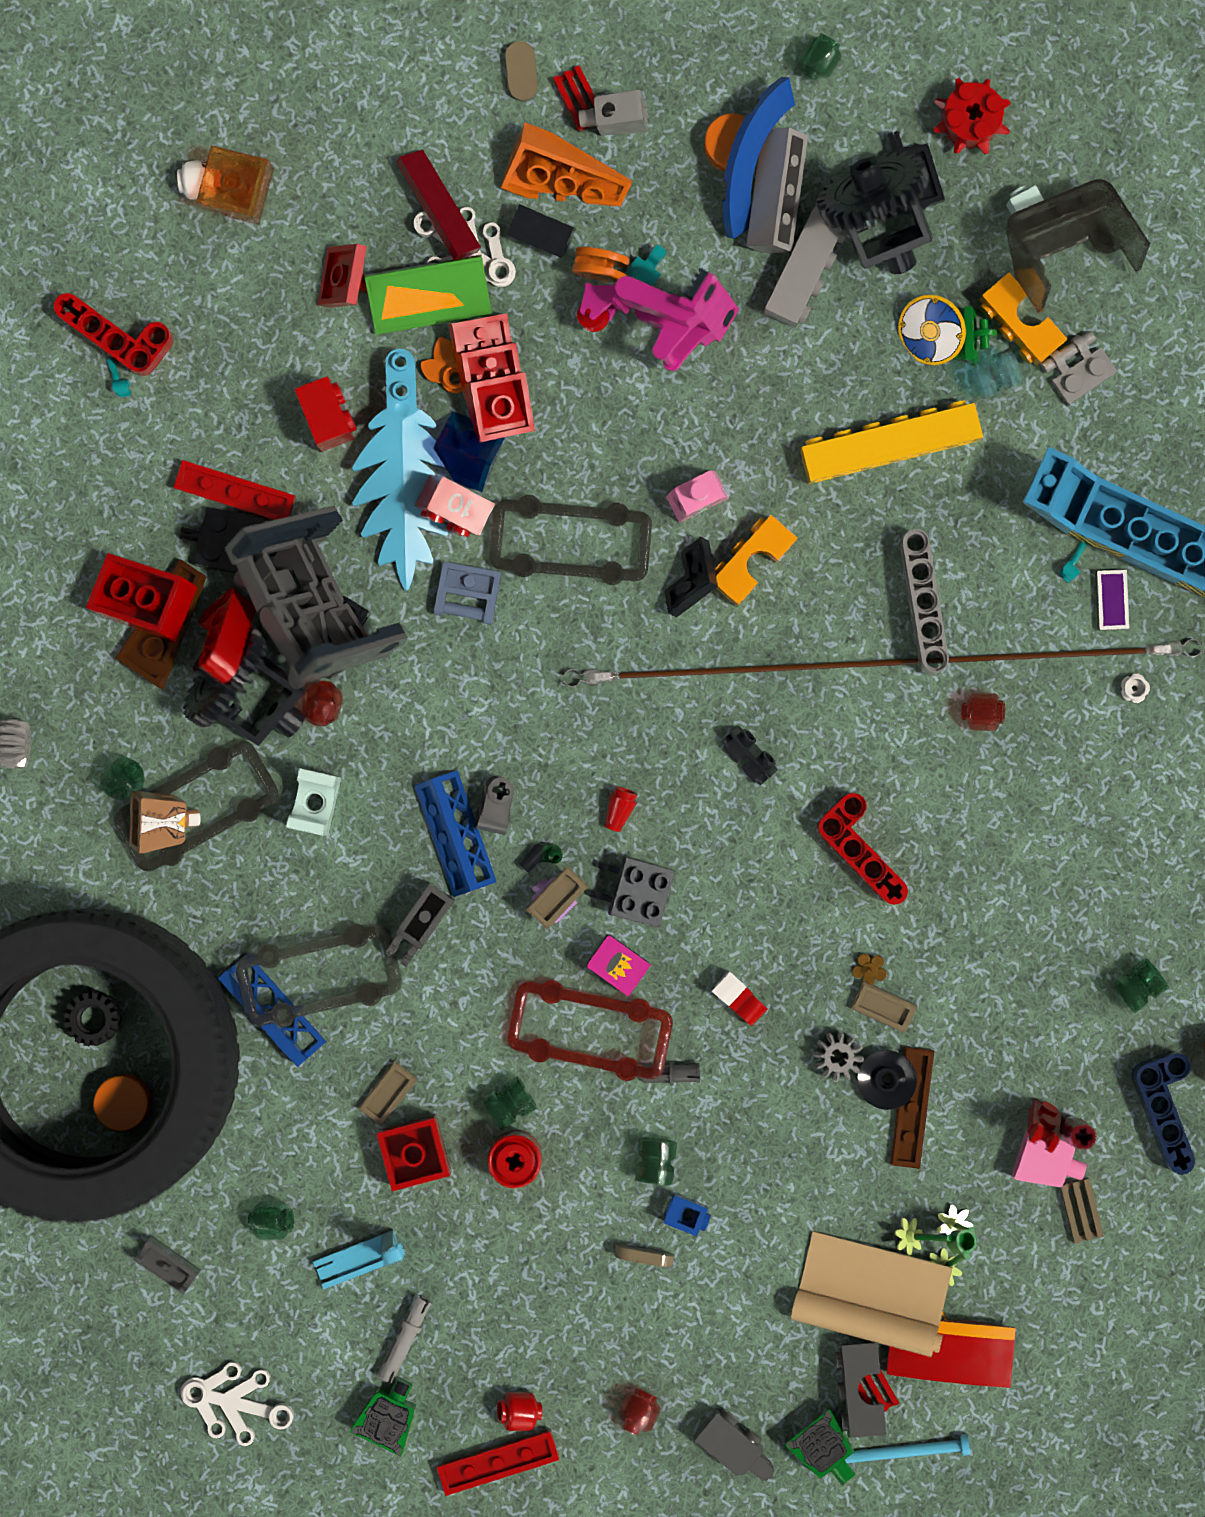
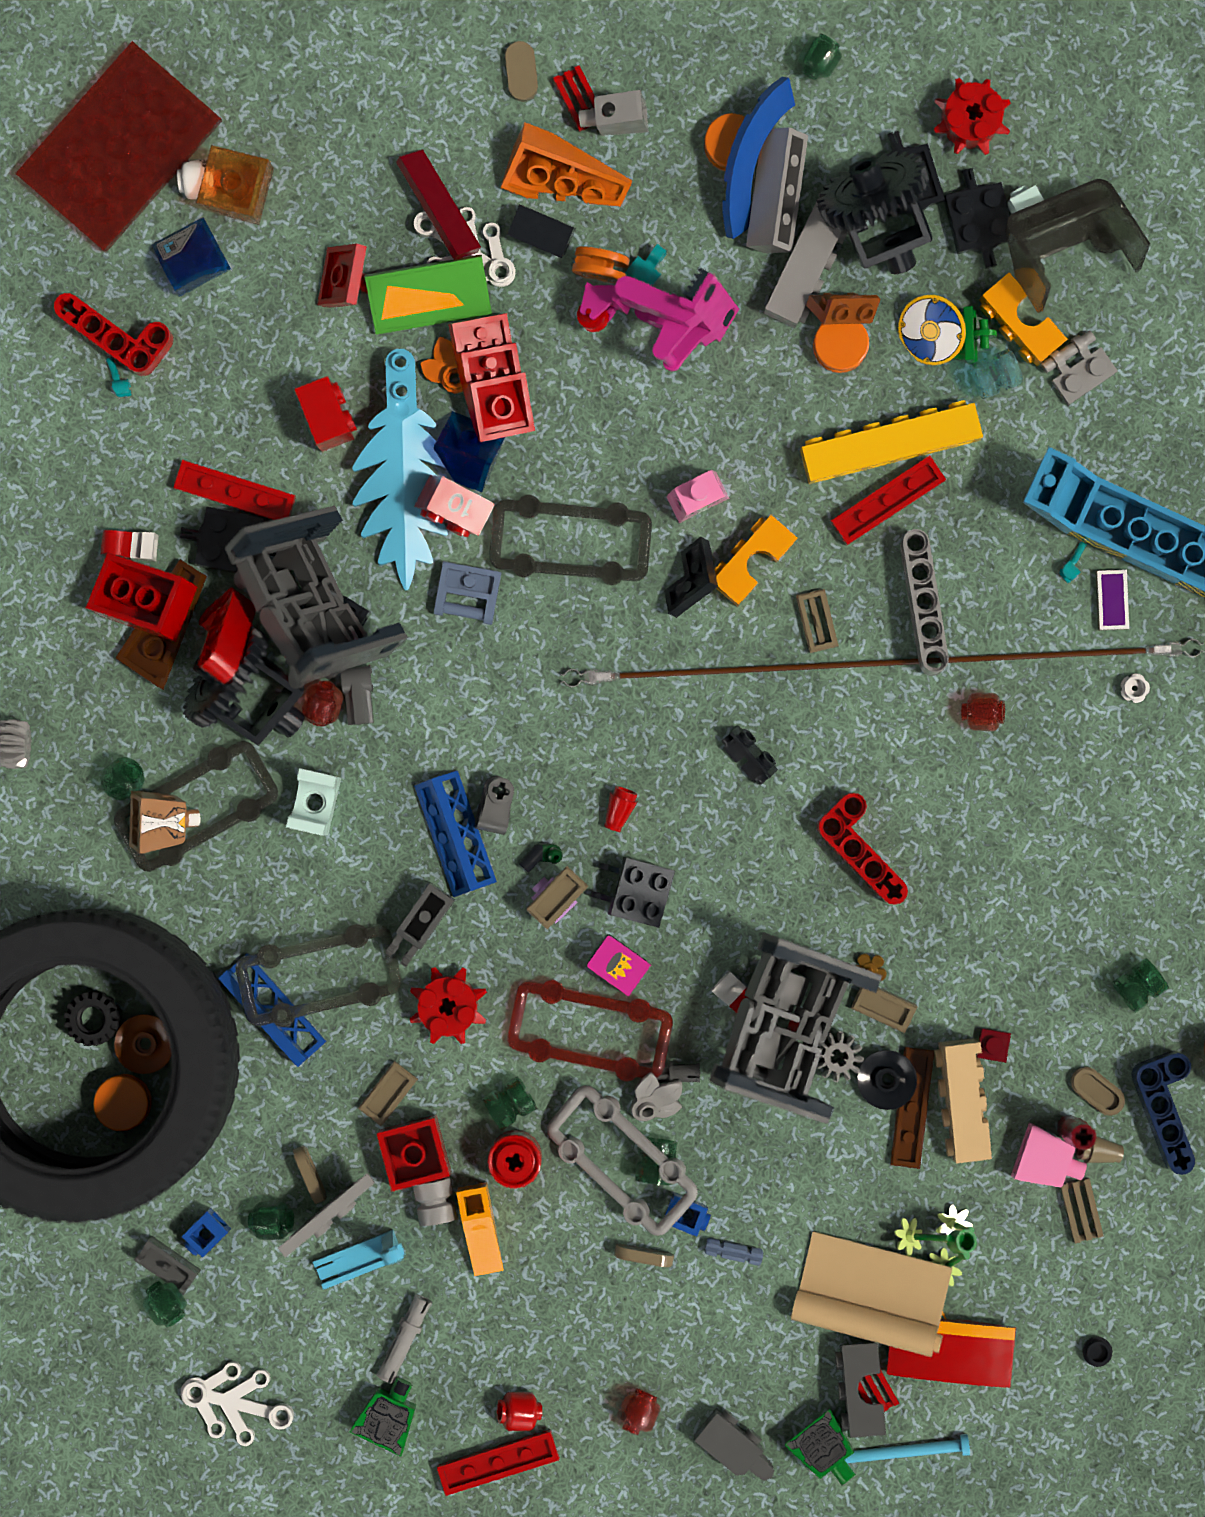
(118, 146): none -> clear red plate
(129, 1048): none -> dark orange dish
(130, 544): none -> leg
(164, 1304): none -> clear green head
(191, 257): none -> clear blue slope
(196, 1243): none -> blue brick
(309, 1174): none -> dark tan tile
(322, 1220): none -> light grey wing
(357, 690): none -> dark grey piece
(432, 997): none -> red brick
(435, 1202): none -> light grey wheel
(480, 1228): none -> light orange slope
(659, 1099): none -> light grey plate
(671, 1169): none -> light grey bar
(734, 1251): none -> sand blue axle
(762, 1042): none -> dark grey container
(822, 645): none -> dark tan tile
(840, 346): none -> orange head
(844, 308): none -> dark orange bracket
(888, 500): none -> red plate
(964, 1100): none -> tan wedge
(978, 217): none -> black plate
(994, 1045): none -> dark red plate
(1044, 1124): red hinge -> none
(1097, 1091): none -> dark tan tile
(1097, 1351): none -> black plate
(1102, 1152): none -> dark tan cone

